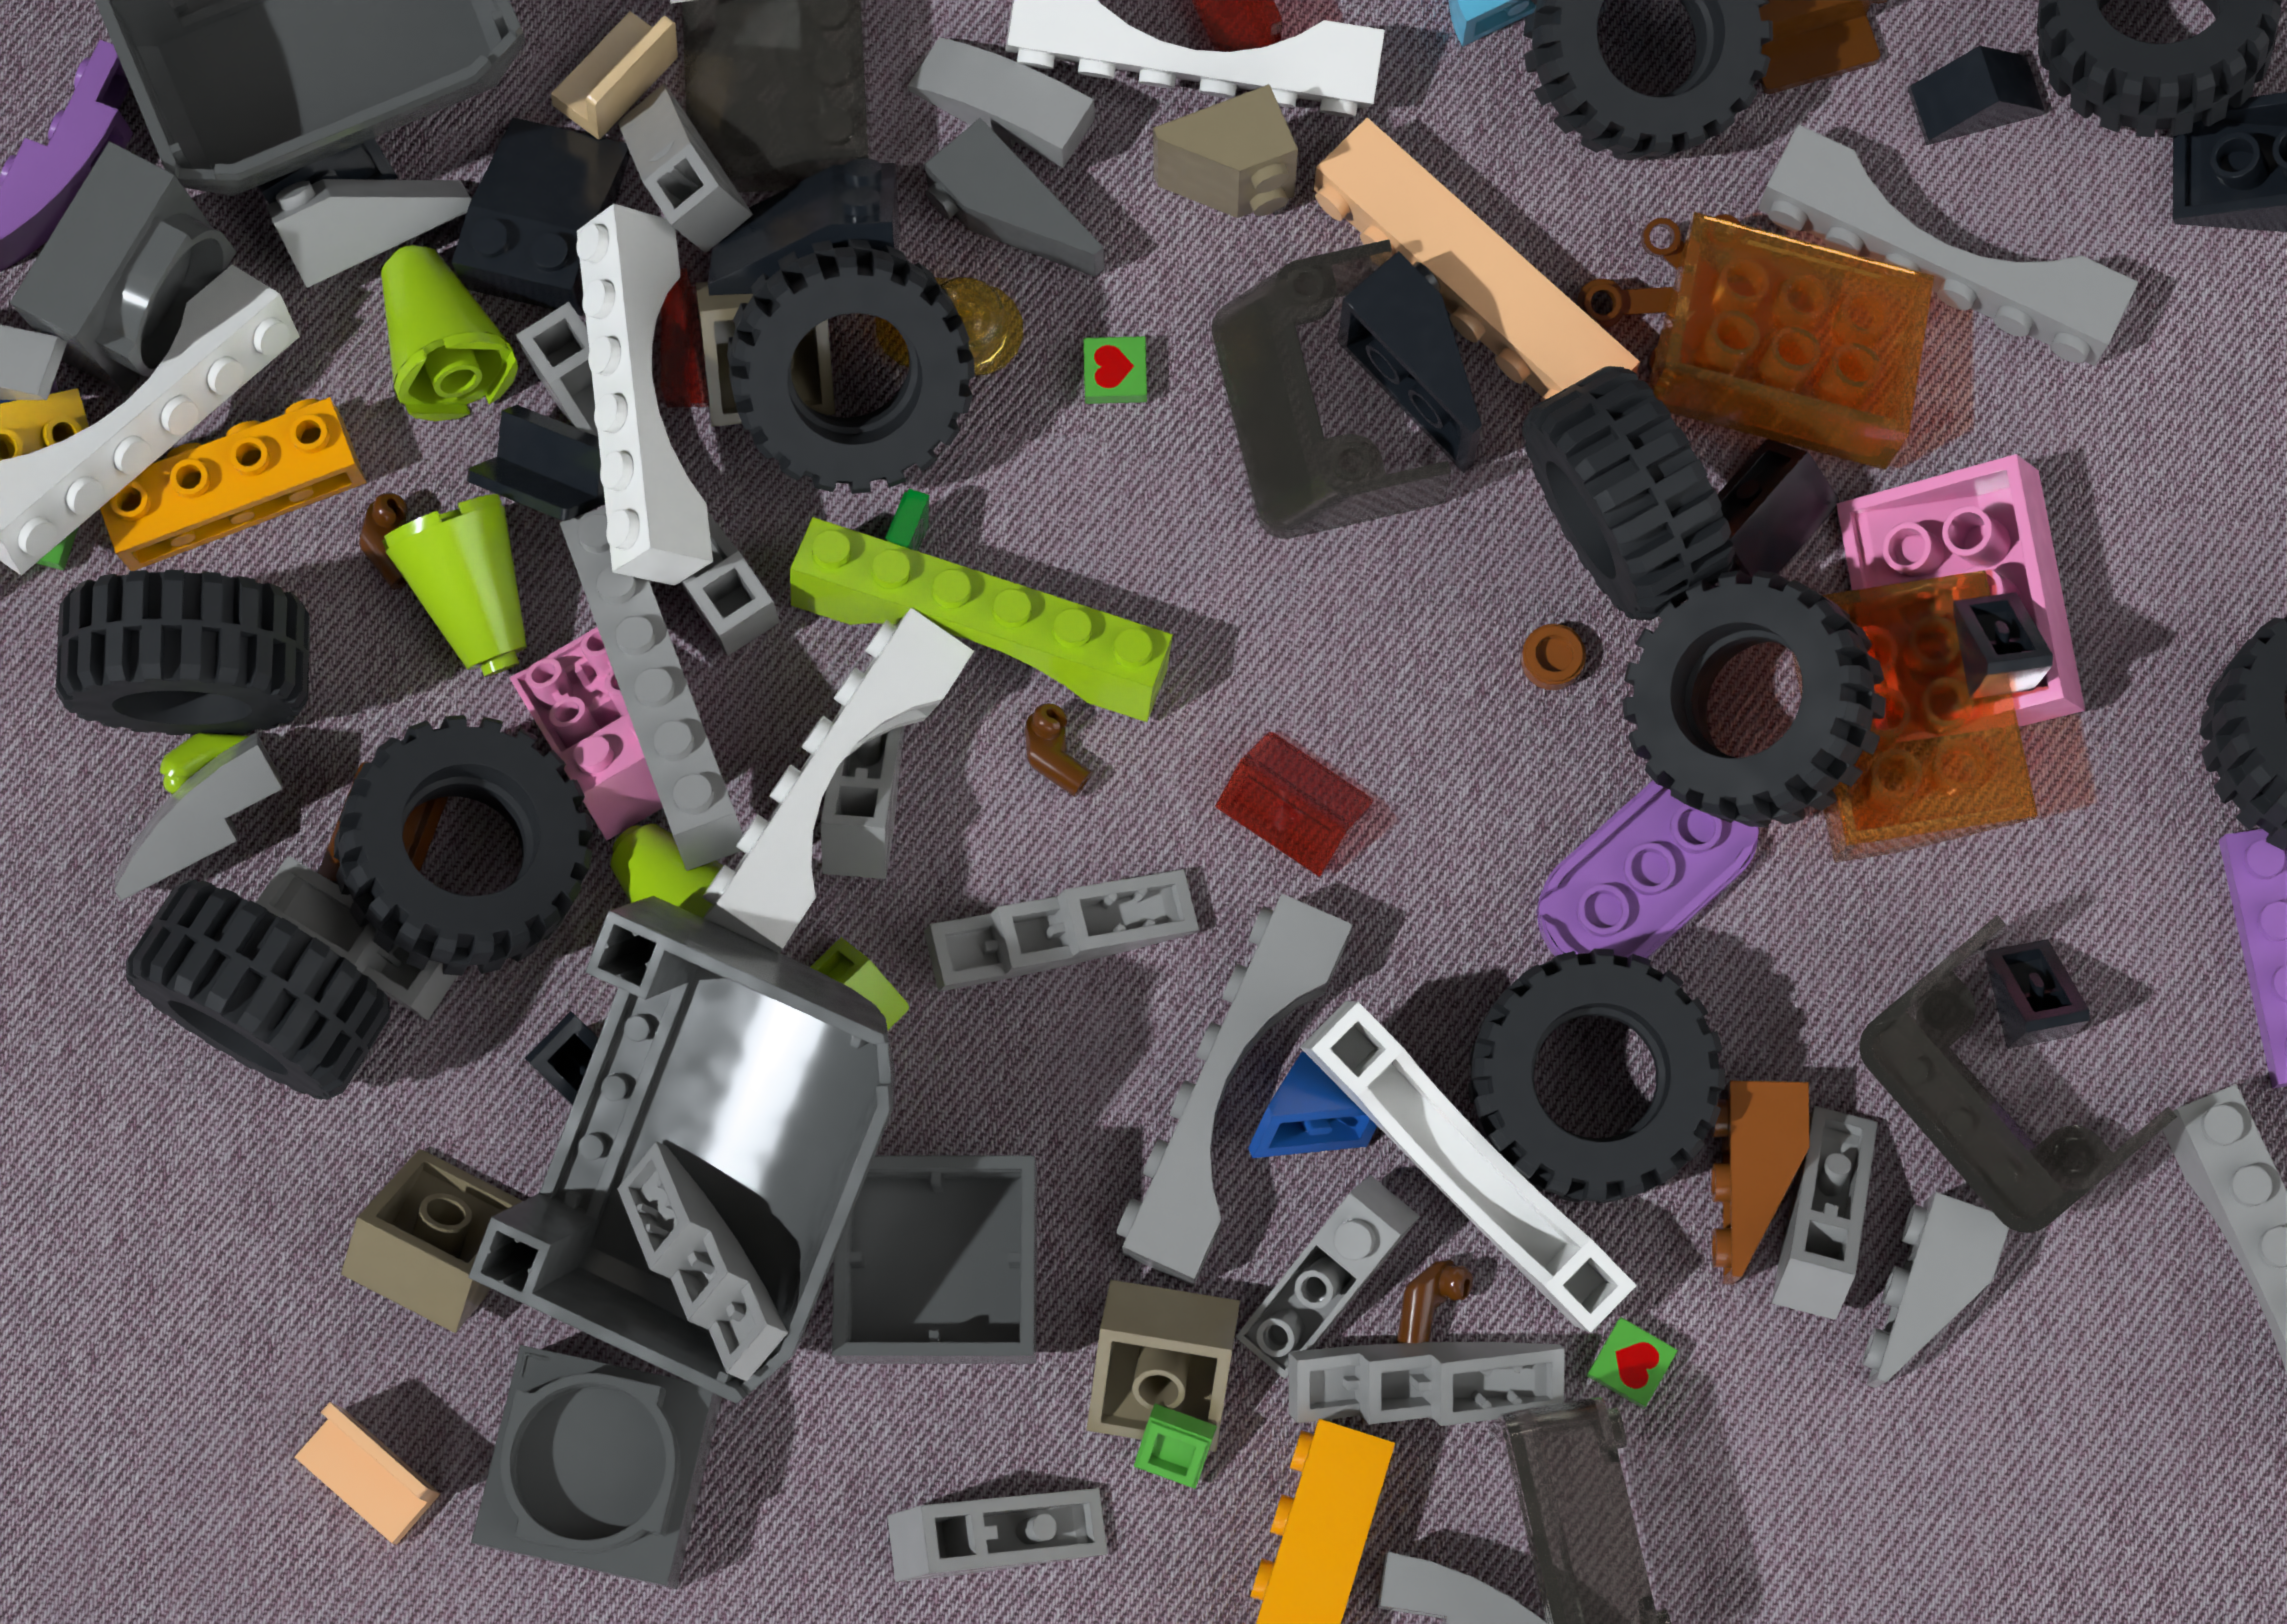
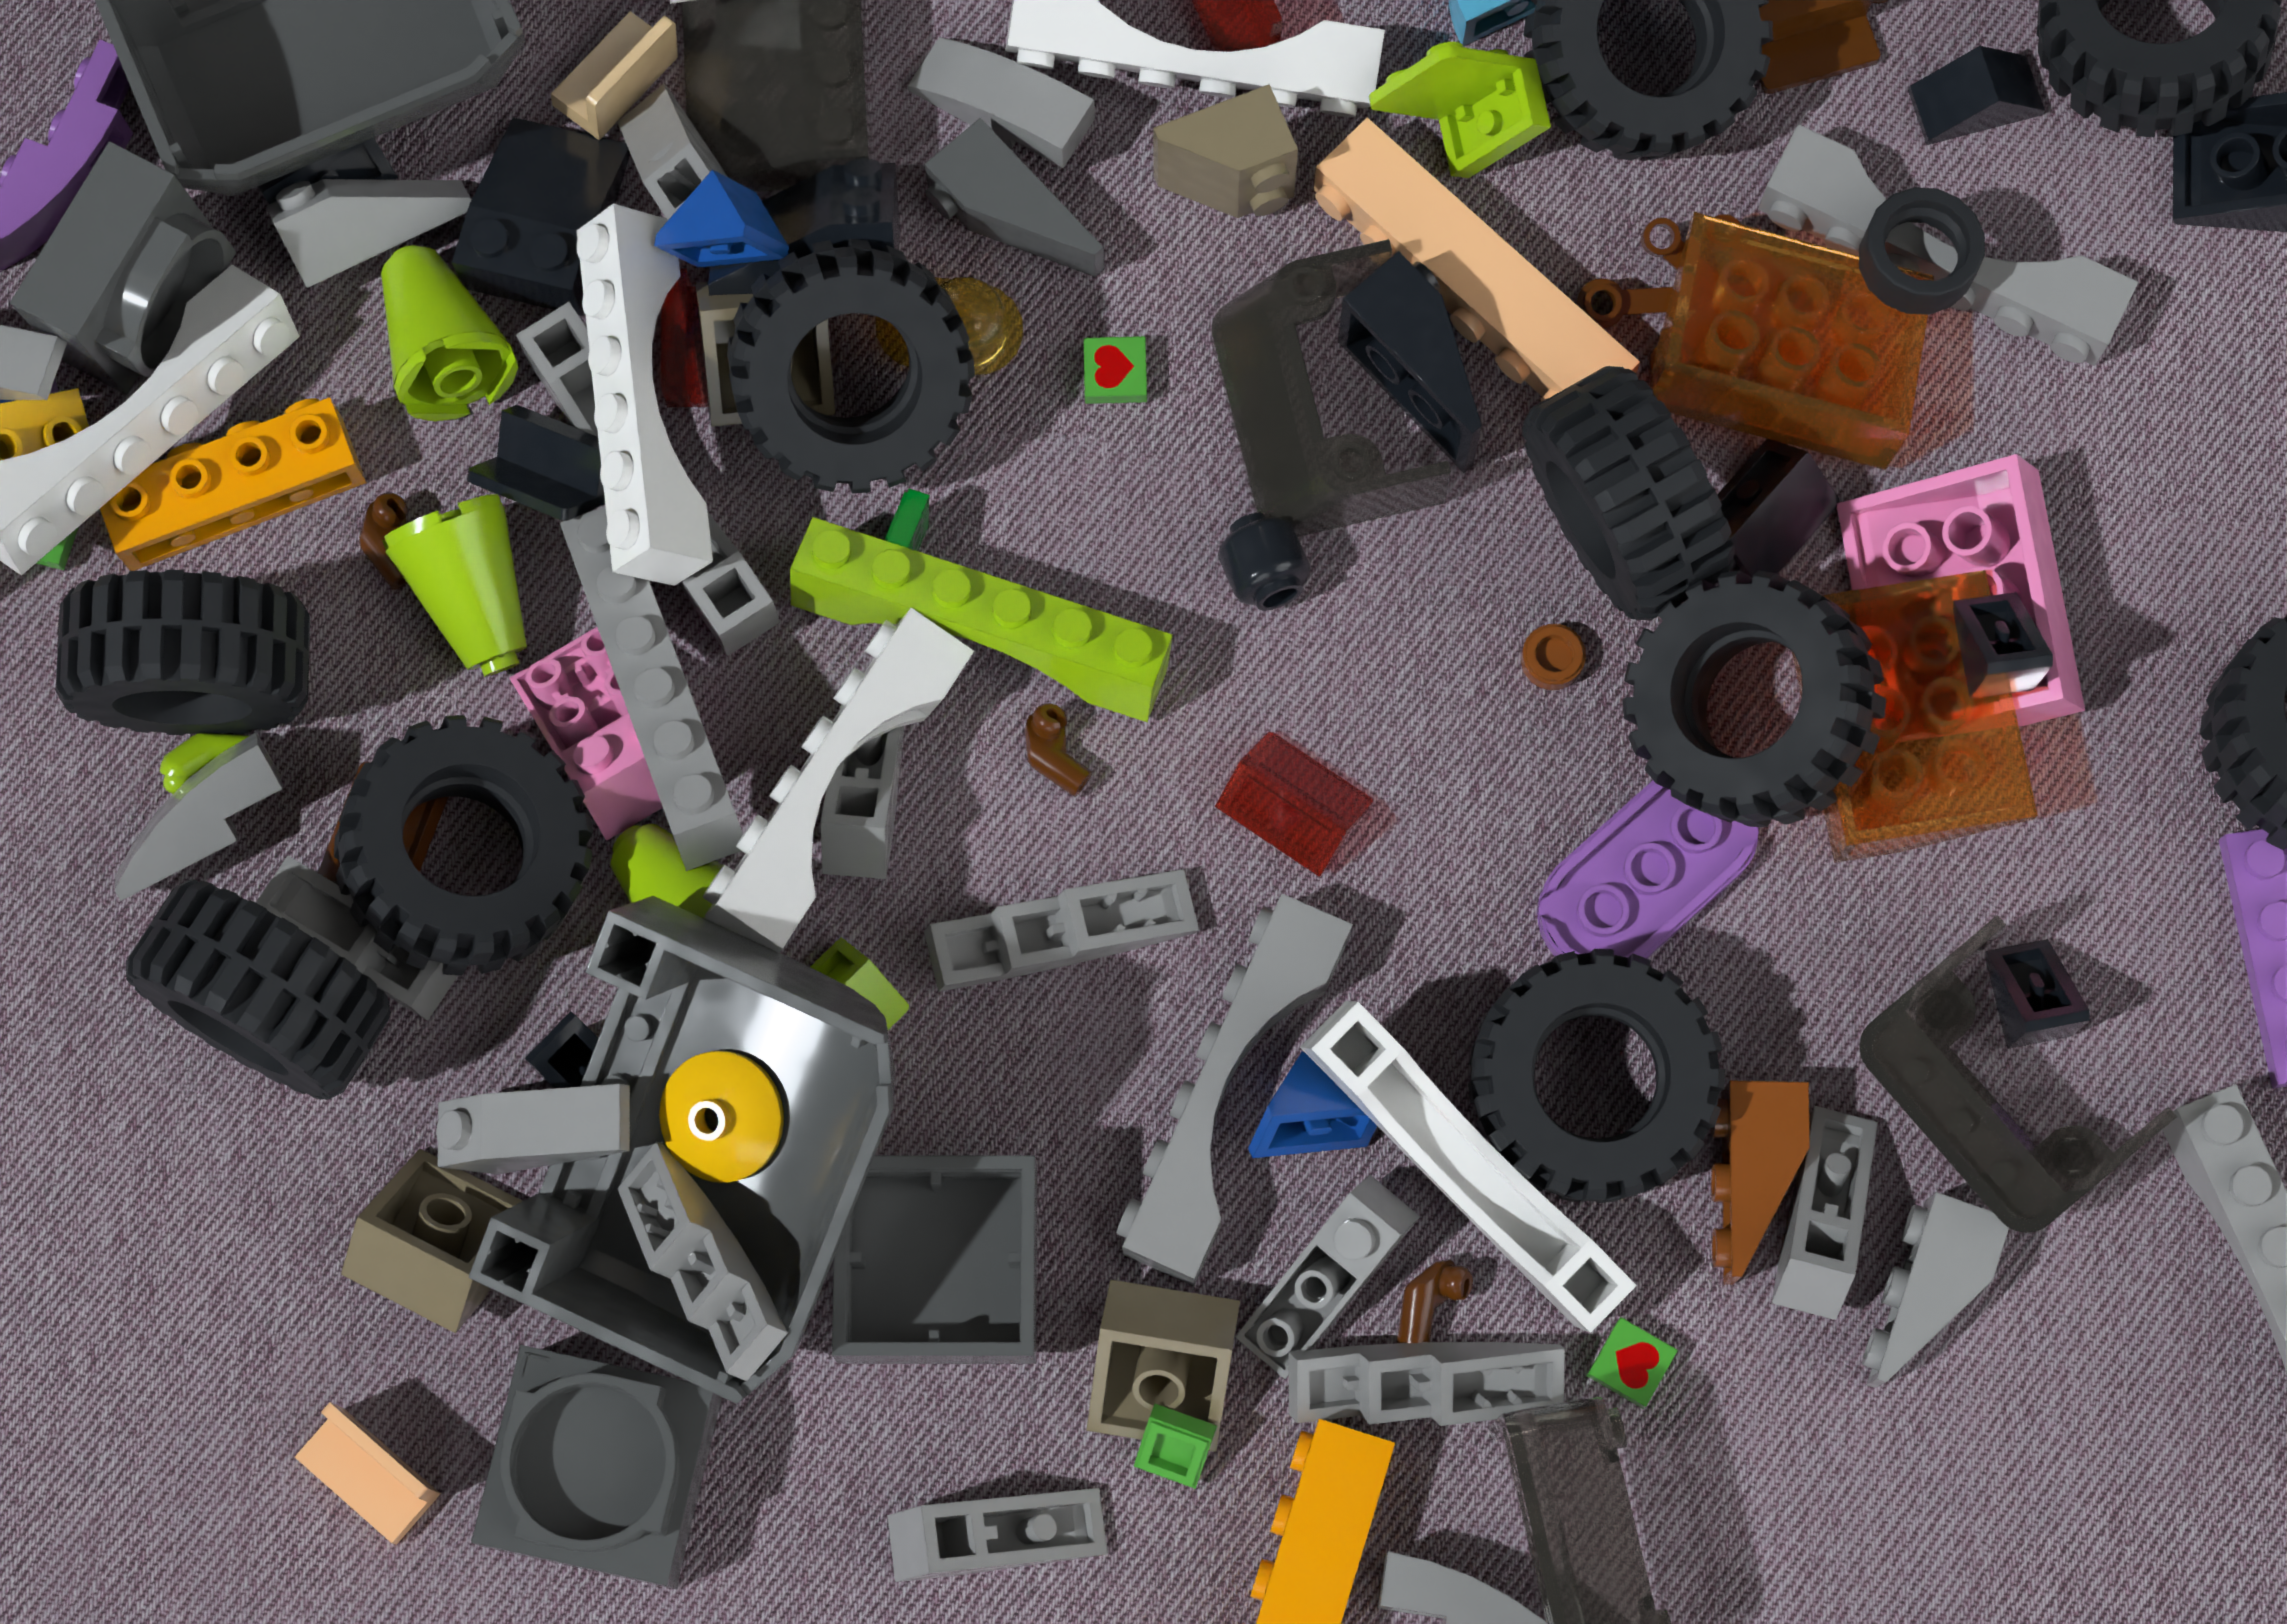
(532, 1128): none -> light grey slope
(722, 226): none -> blue slope
(746, 1109): none -> yellow dish
(1264, 561): none -> black head
(1481, 98): none -> lime bracket
(1941, 212): none -> black tyre

